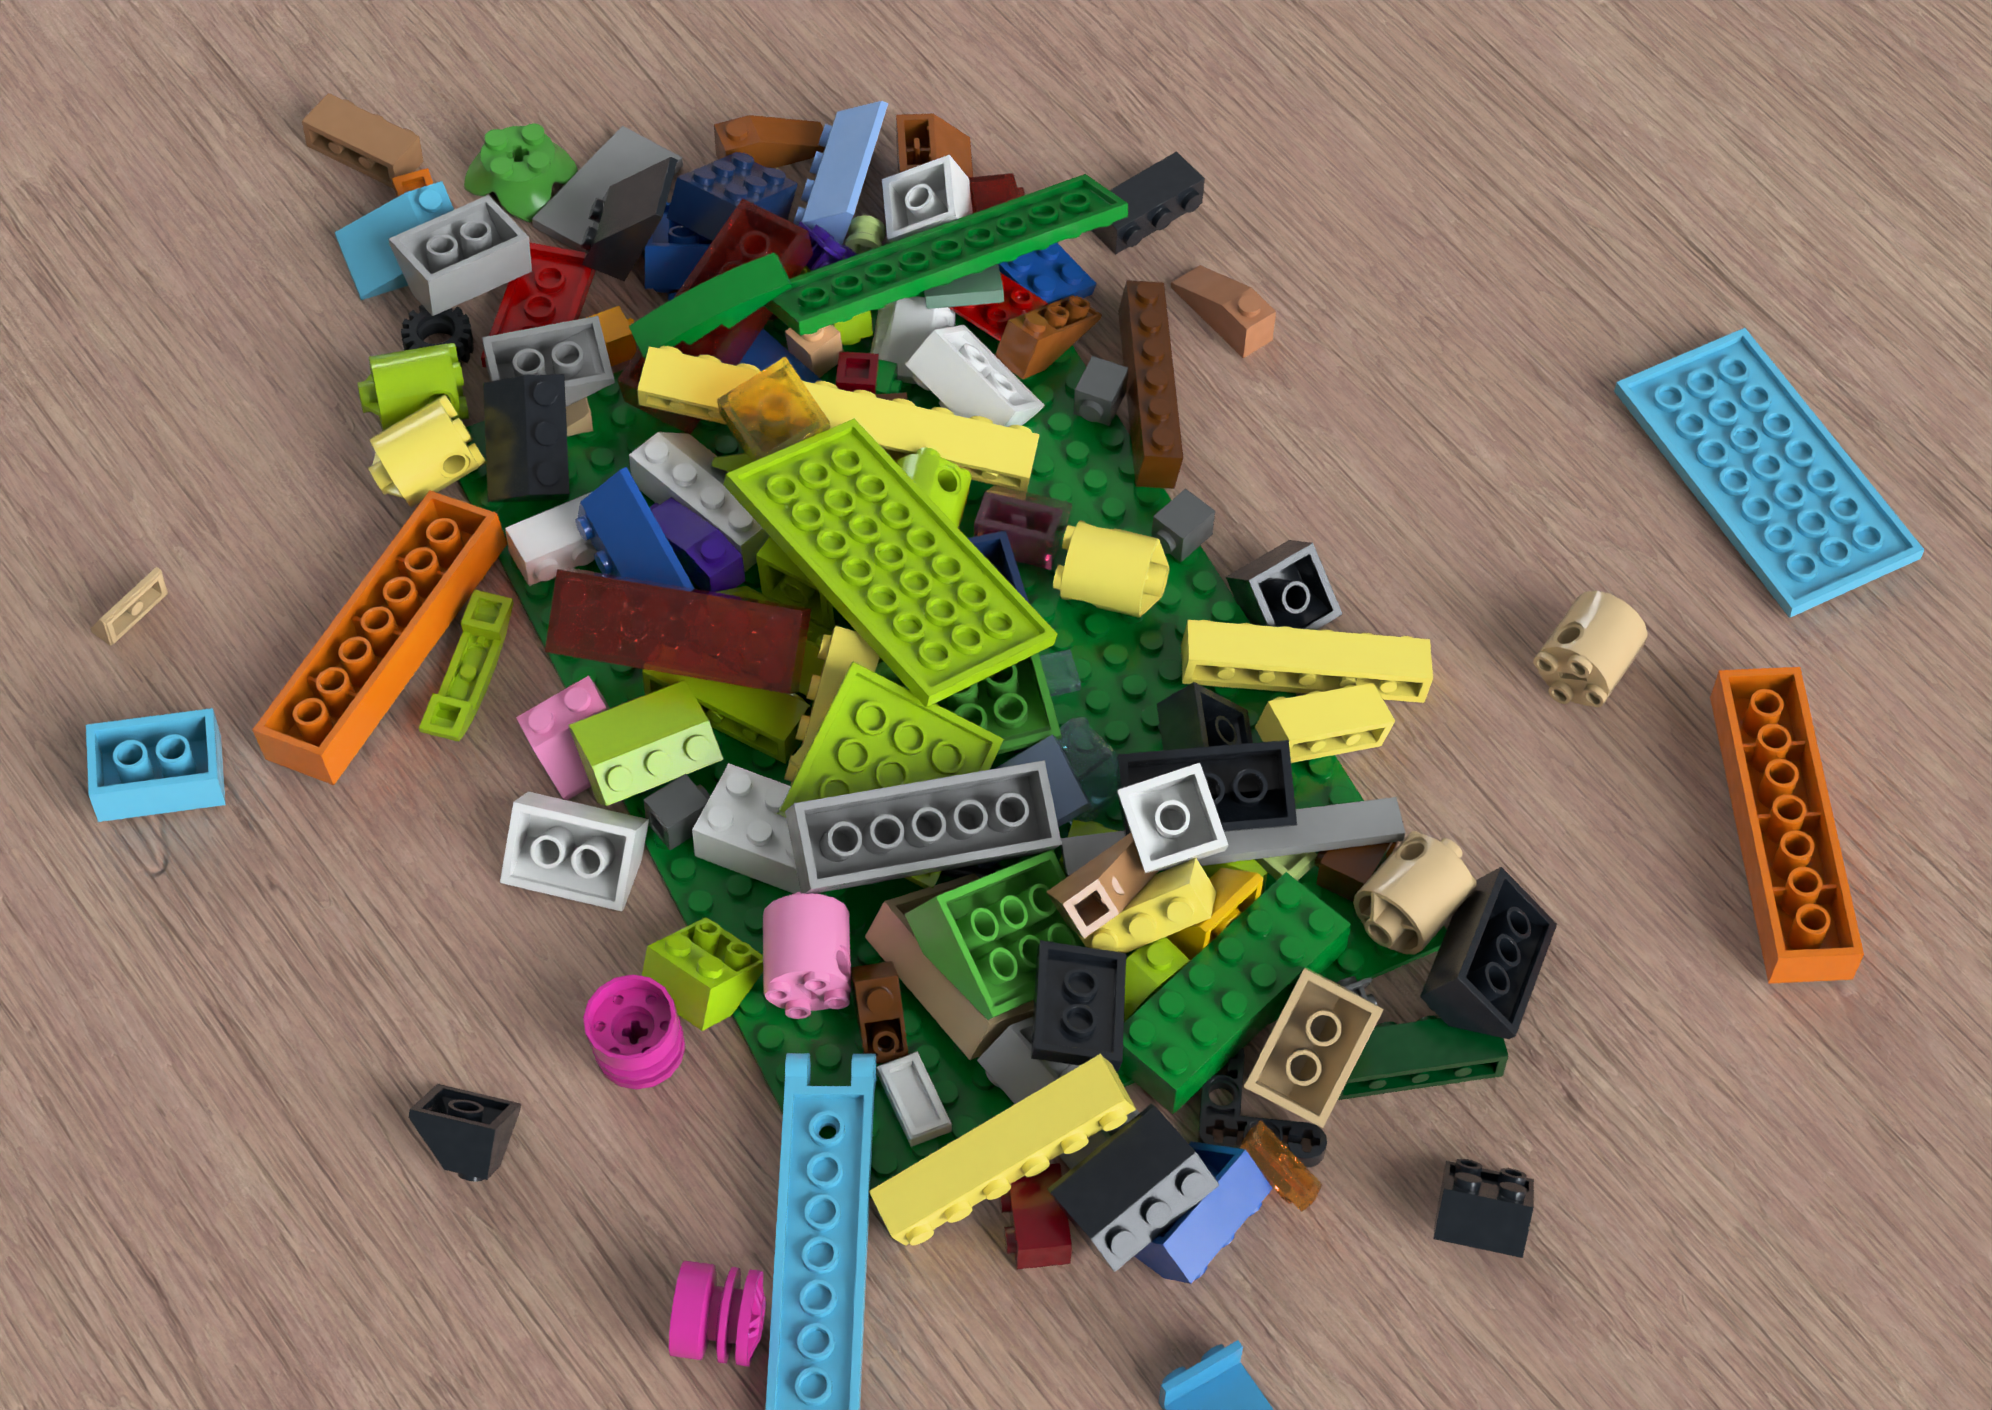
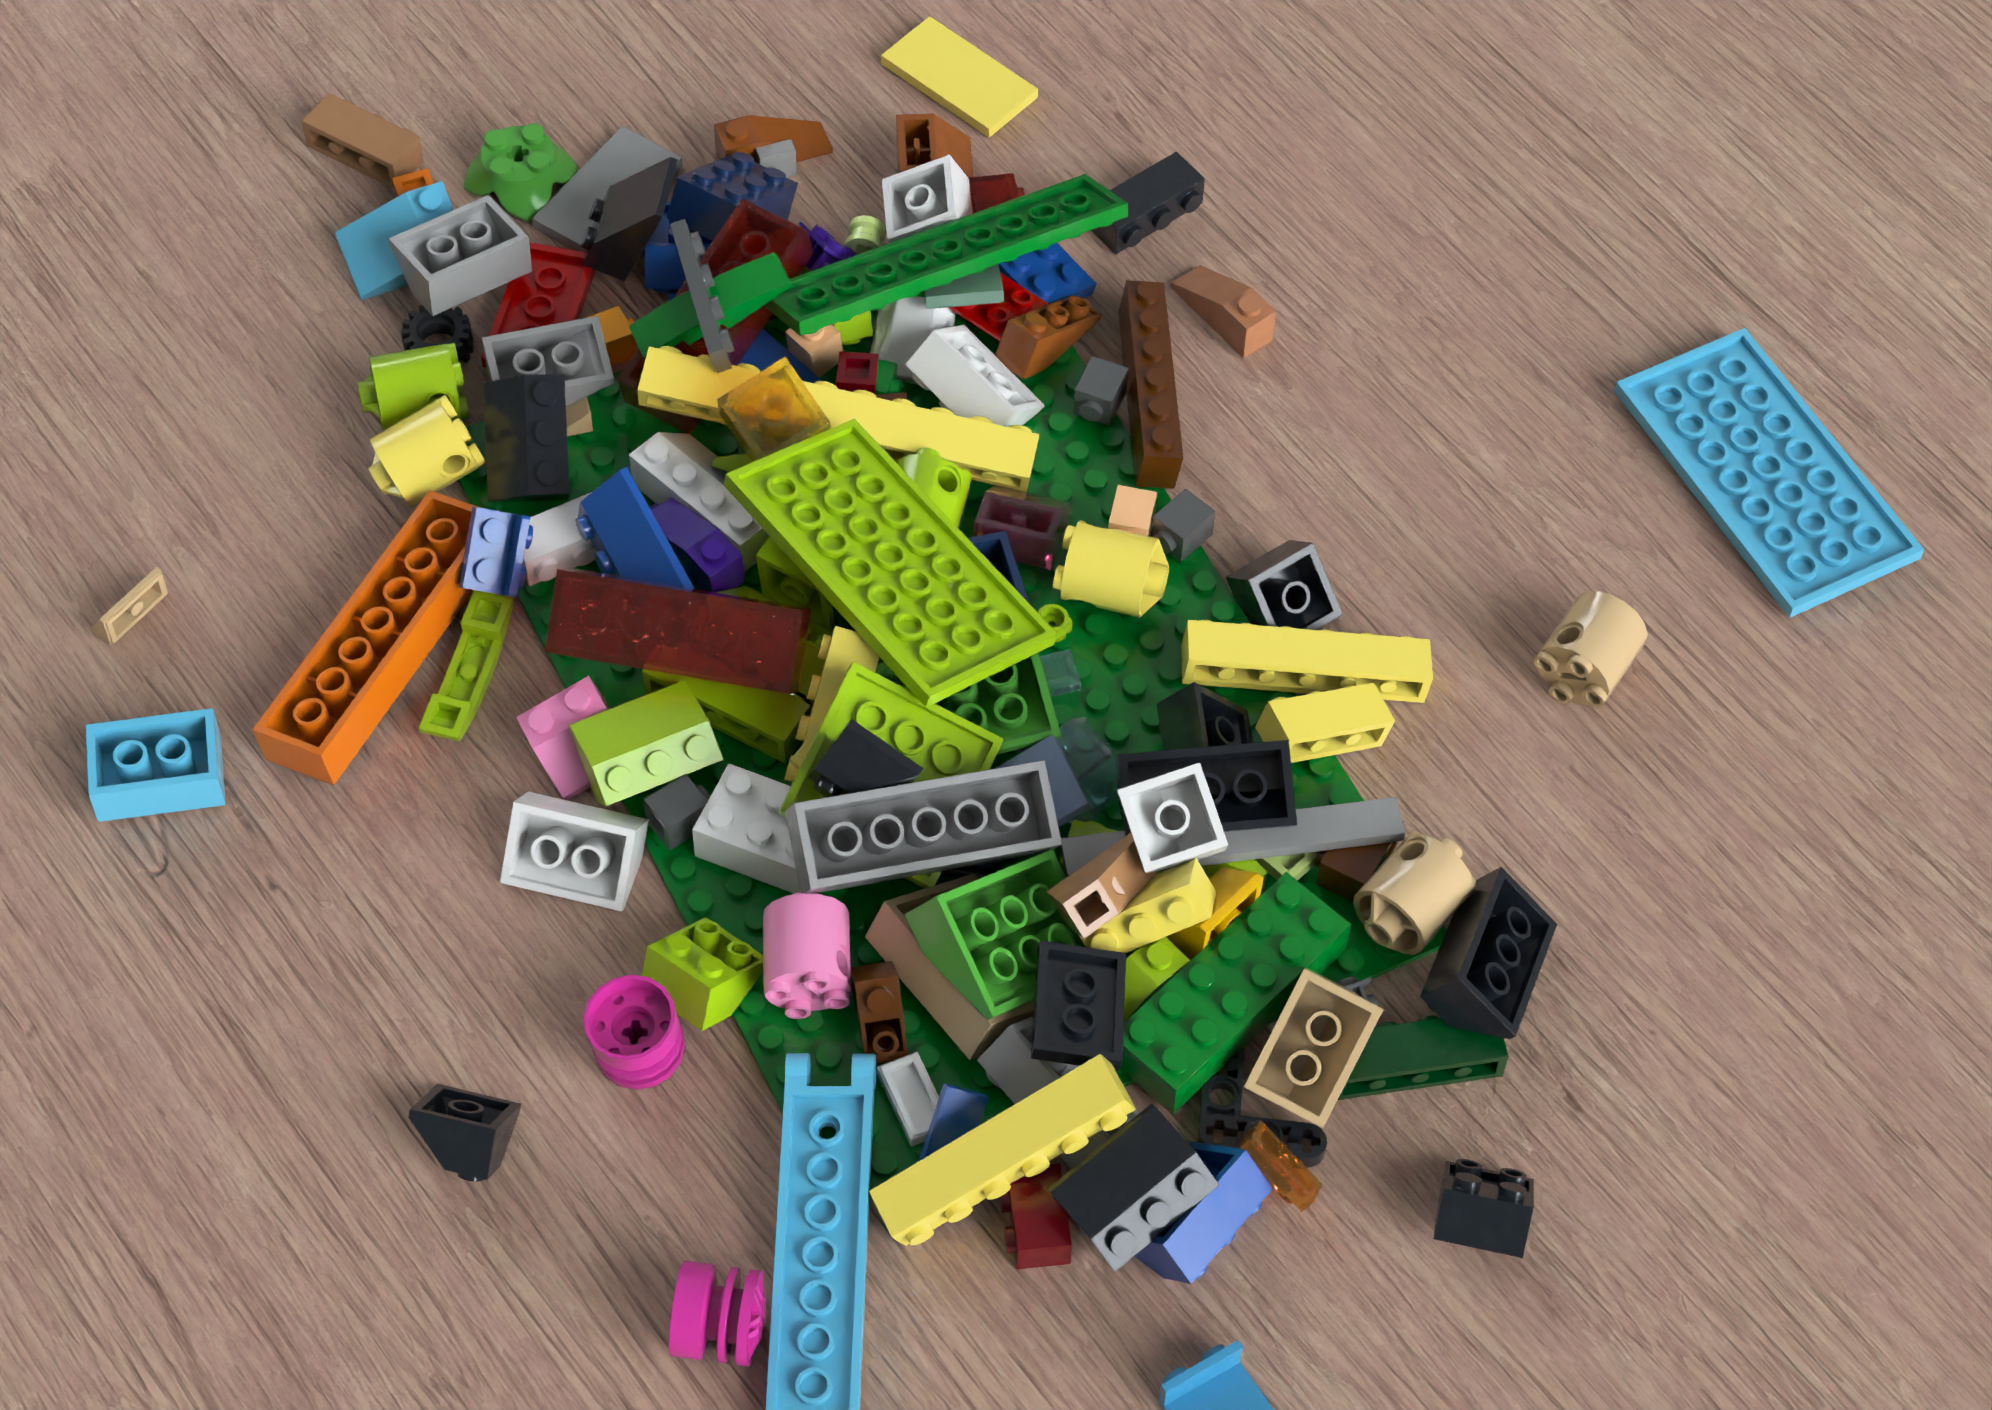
(495, 552): none -> bracket
(707, 307): none -> dark grey plate
(778, 155): none -> light grey tile
(841, 169): light blue slope -> none
(861, 763): none -> black slope
(955, 1115): none -> blue tile
(959, 76): none -> light yellow tile
(1058, 616): none -> lime plate
(1133, 510): none -> light nougat brick
(1785, 826): orange brick -> none

